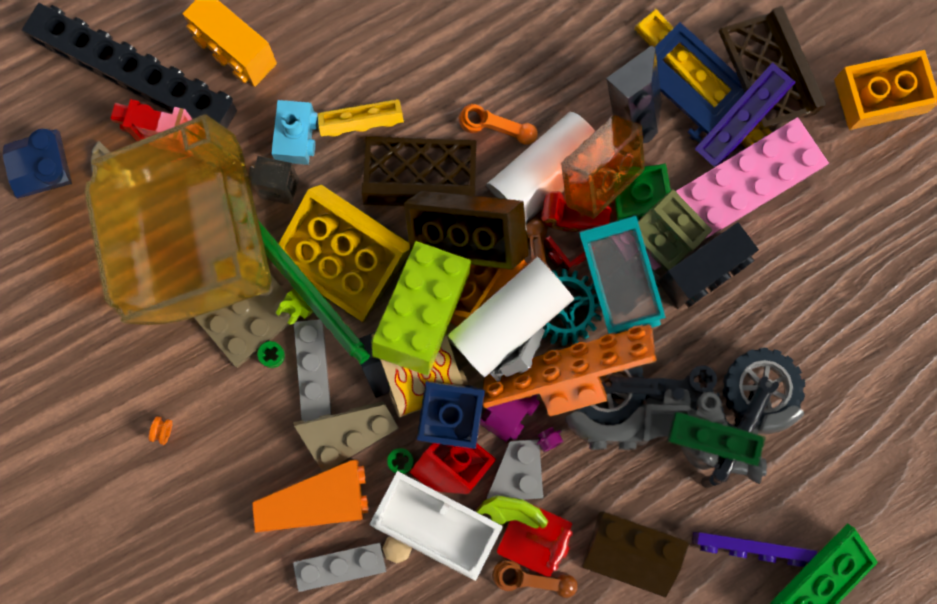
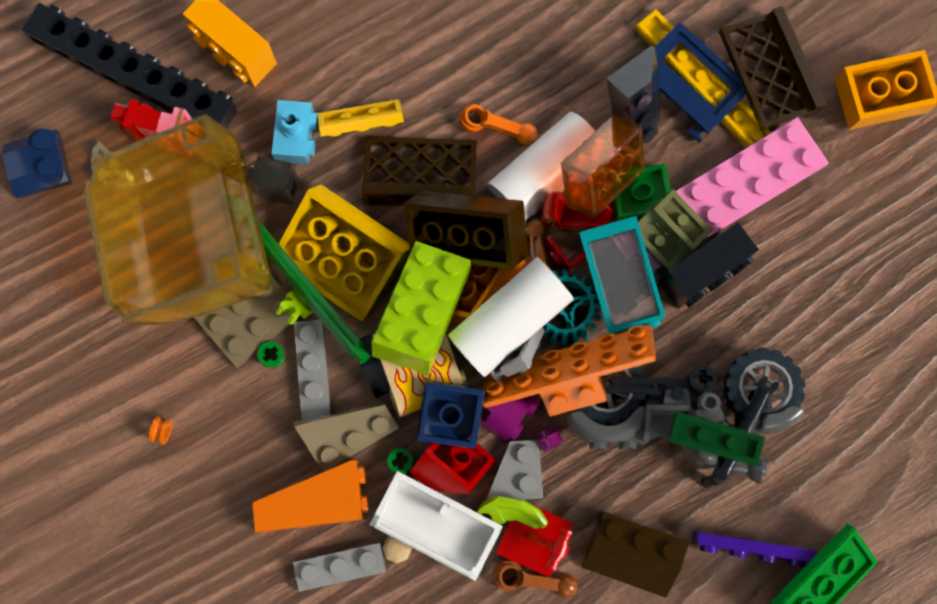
(745, 115): dark purple plate -> none

